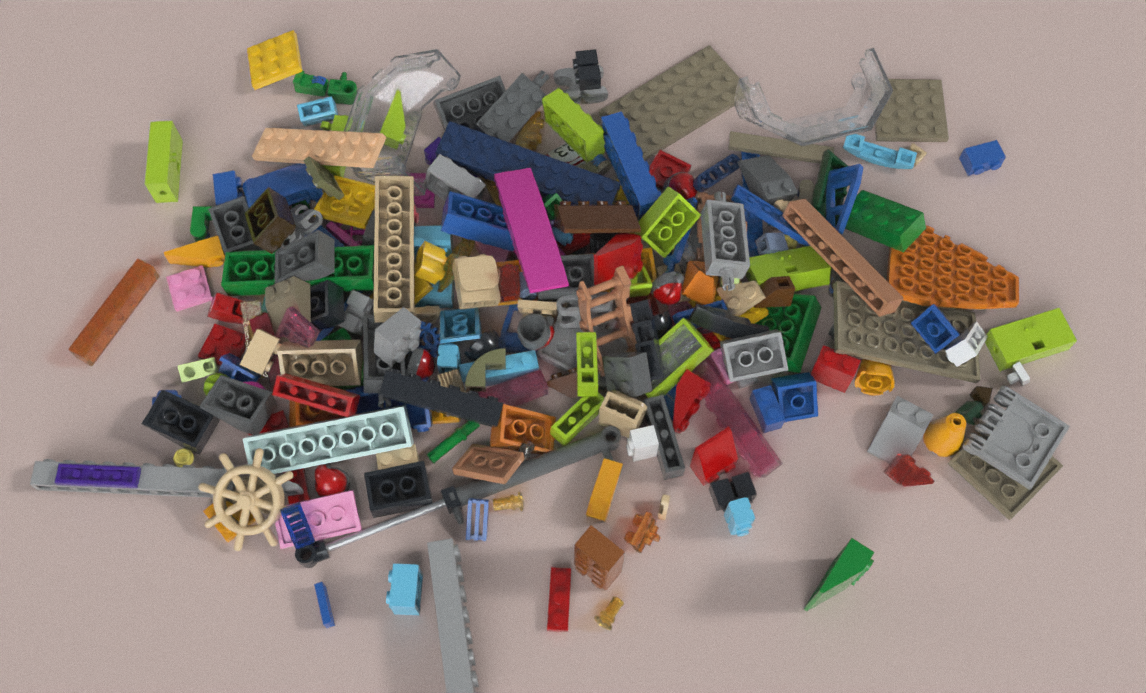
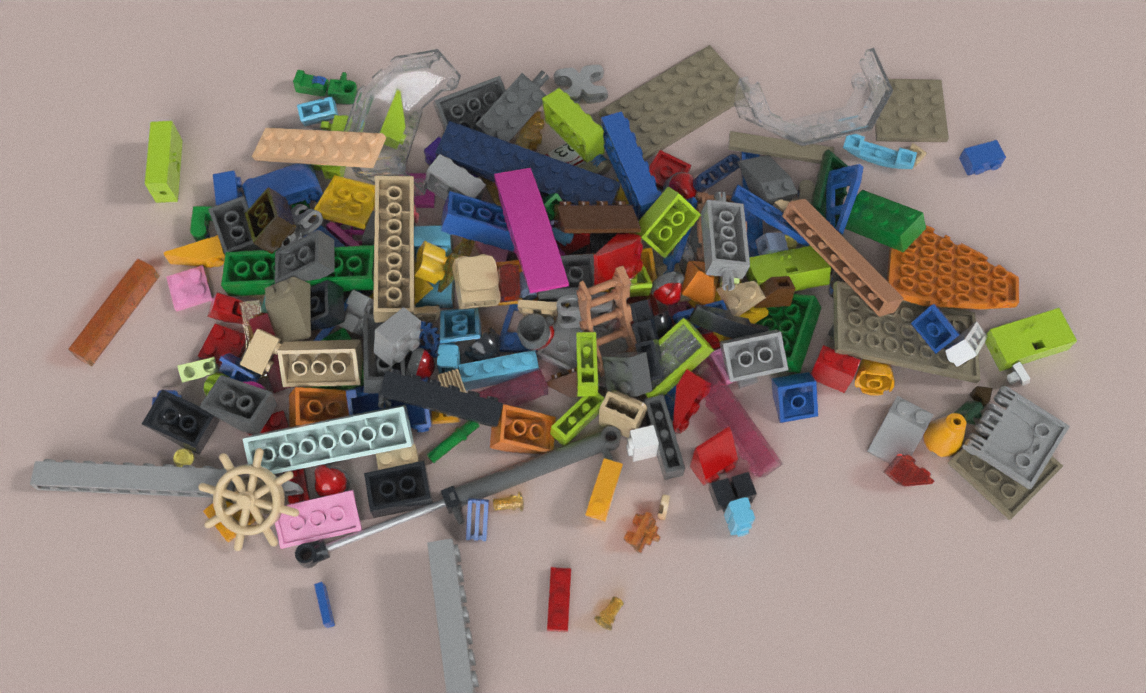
(97, 475): dark purple tile -> none
(274, 59): yellow plate -> none
(297, 328): clear pink wing -> none
(302, 537): clear blue slope -> none
(316, 395): red brick -> none
(323, 178): olive plate -> none
(405, 589): medium azure brick -> none
(476, 375): olive brick -> none
(488, 463): nougat plate -> none
(526, 448): clear smoke arm -> none
(588, 71): black piece -> none
(598, 558): dark orange brick -> none
(767, 409): blue brick -> none
(844, 570): green slope -> none

